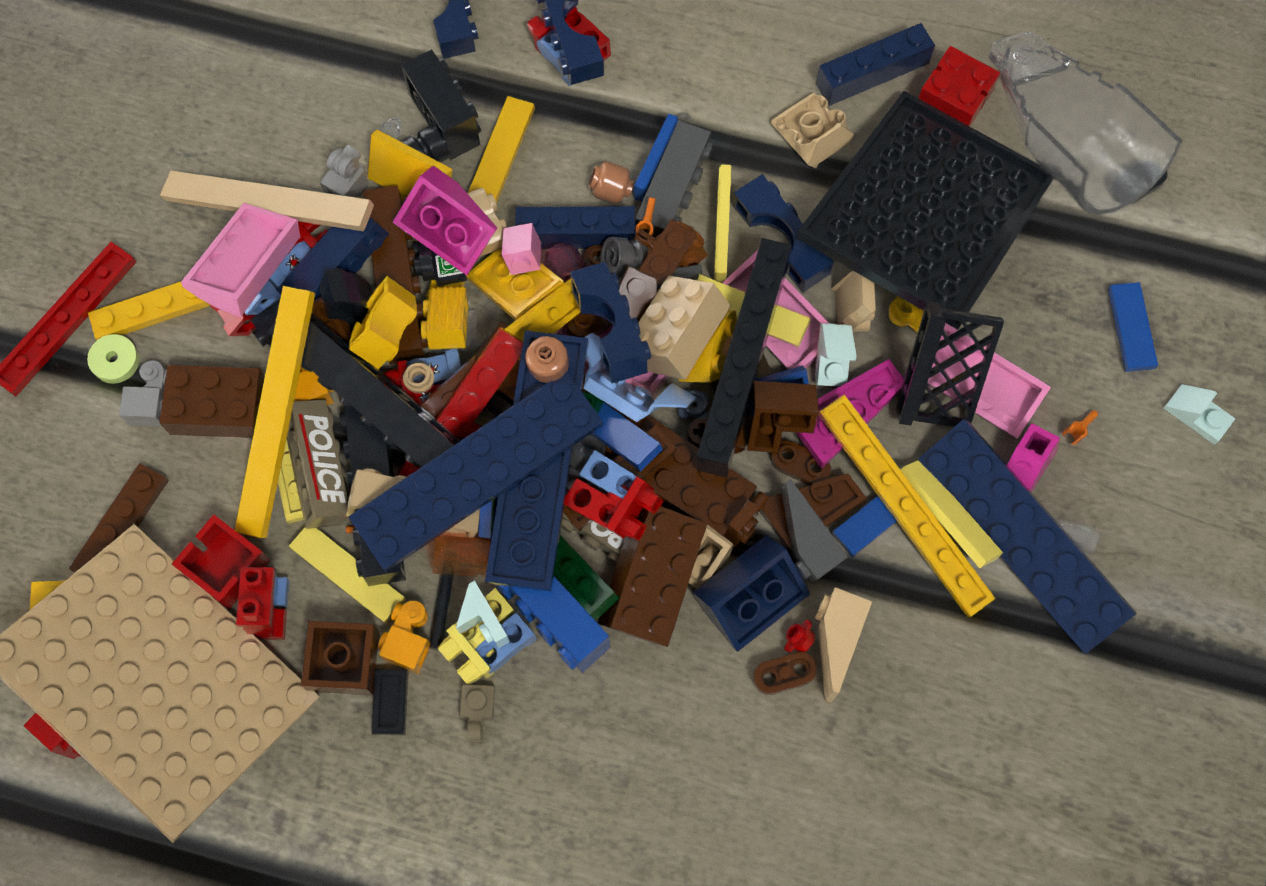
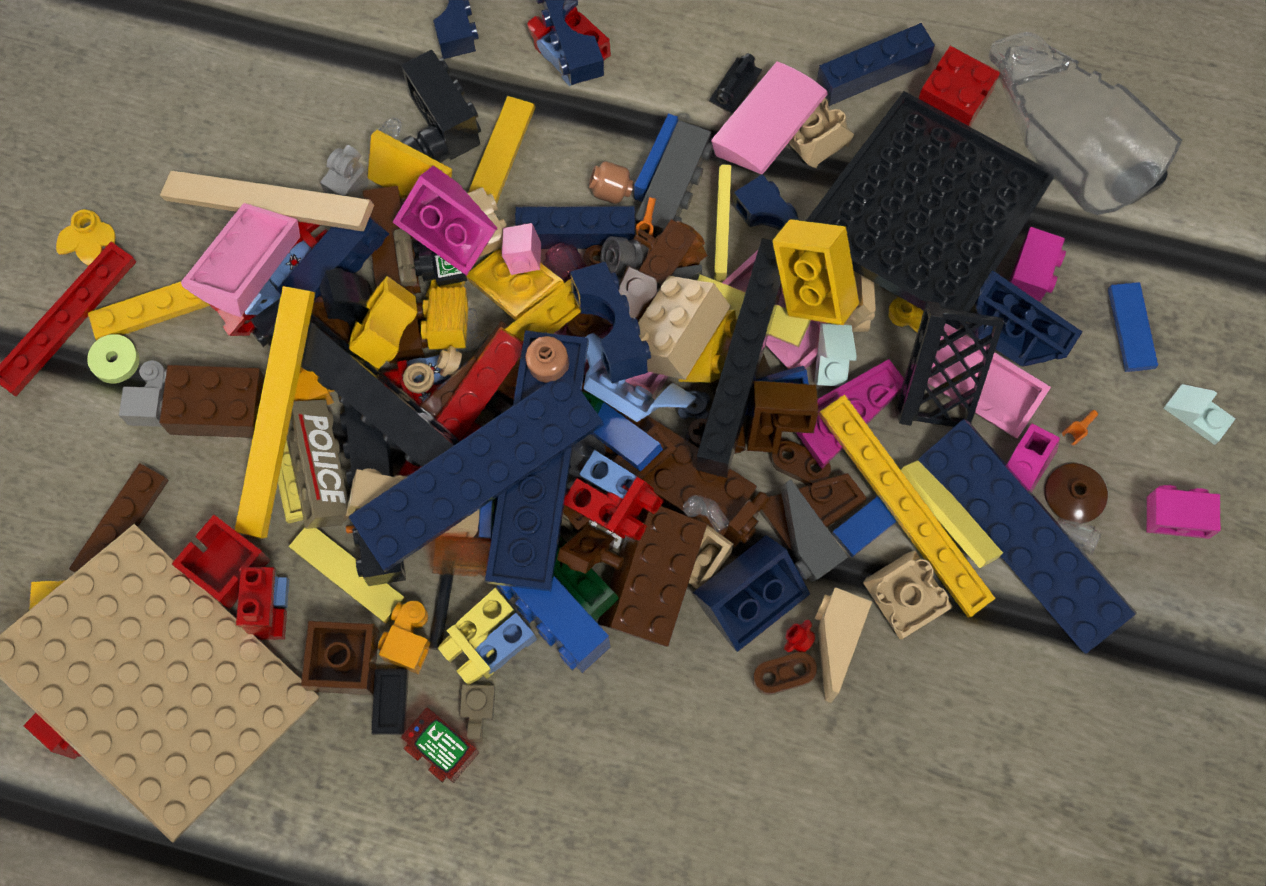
(85, 241): none -> yellow plate
(405, 258): none -> dark tan axle
(438, 745): none -> brick
(449, 361): none -> tan plate
(475, 610): light aqua slope -> none
(589, 548): none -> reddish brown plate
(707, 507): none -> clear arm
(736, 83): none -> black hinge
(768, 118): none -> bright pink slope
(816, 271): none -> yellow brick
(908, 594): none -> tan slope
(1029, 330): none -> dark blue wedge
(1037, 262): none -> dark pink brick
(1066, 502): none -> reddish brown dish
(1183, 512): none -> dark pink brick

